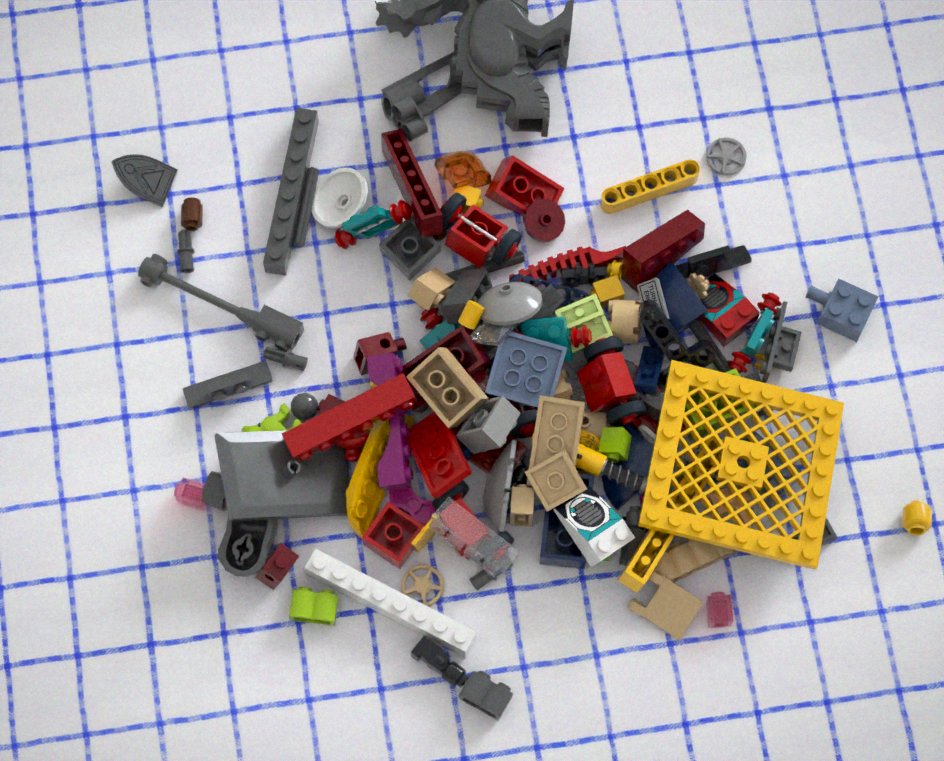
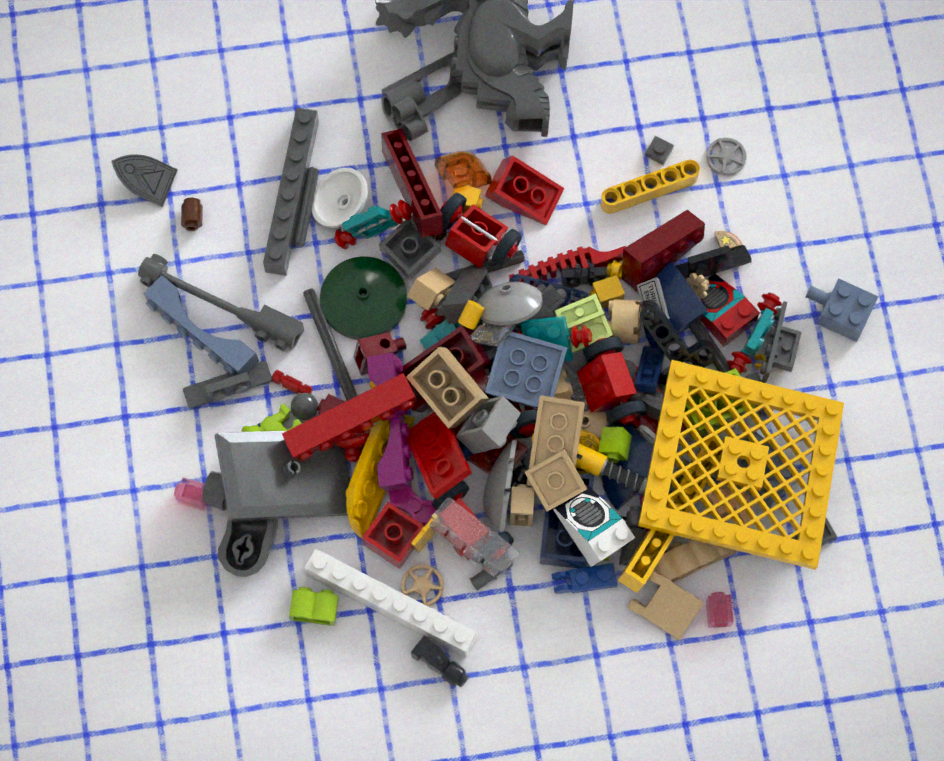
(185, 251): dark grey axle -> none
(229, 352): none -> sand blue arch
(277, 566): dark red torso -> none
(285, 358): dark grey axle -> none
(290, 383): none -> red axle
(330, 344): none -> dark grey axle
(369, 314): none -> dark green dish
(486, 695): dark grey brick -> none
(534, 223): dark red plate -> none
(586, 579): none -> blue hinge
(659, 150): none -> dark grey plate
(727, 238): none -> tan tile
(917, 517): yellow head -> none

